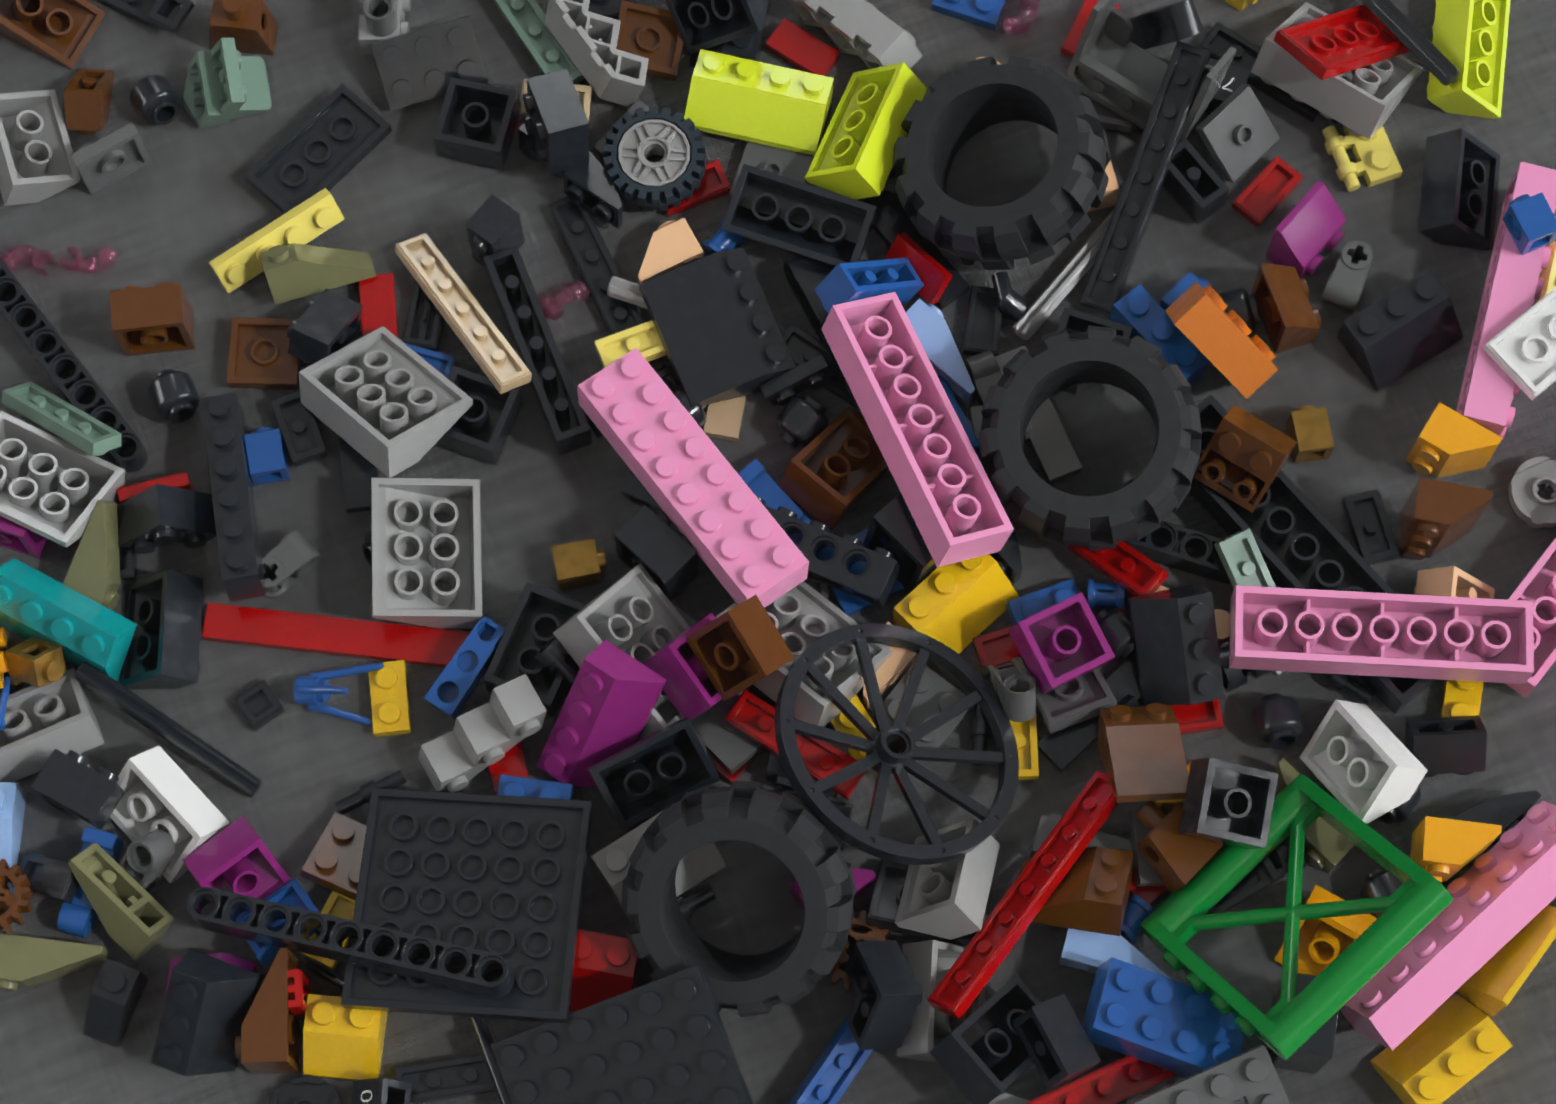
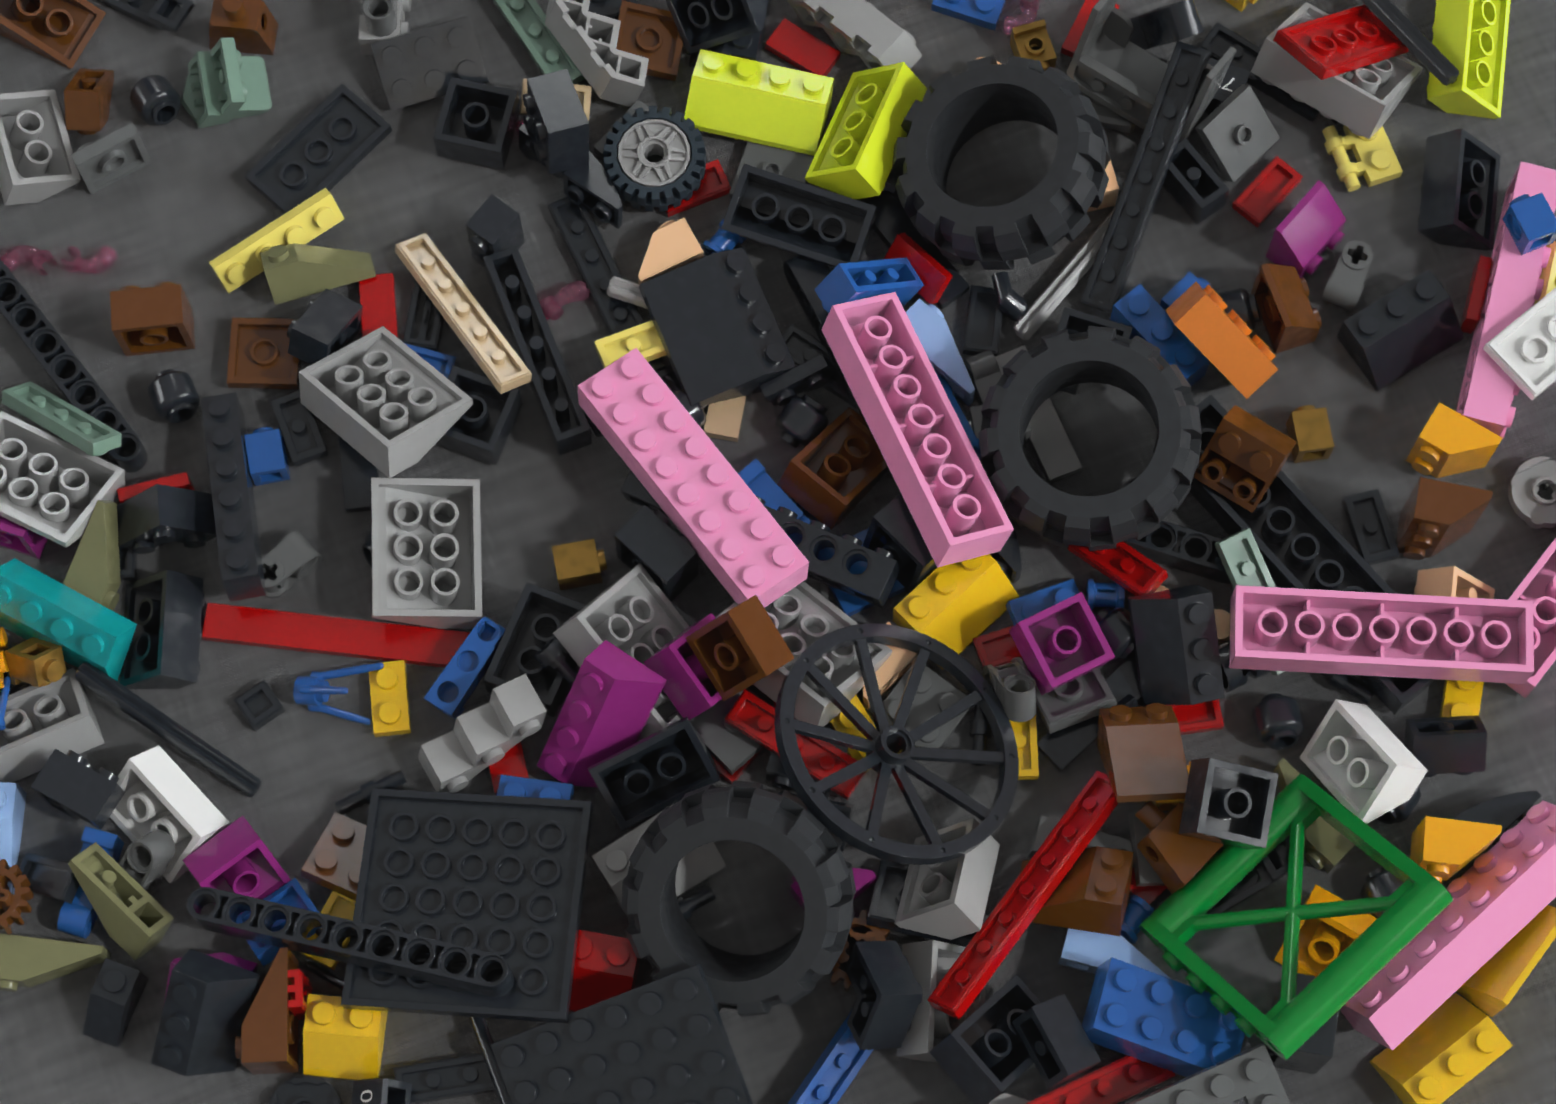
(1030, 37): none -> pearl gold brick
(1476, 294): none -> red tile

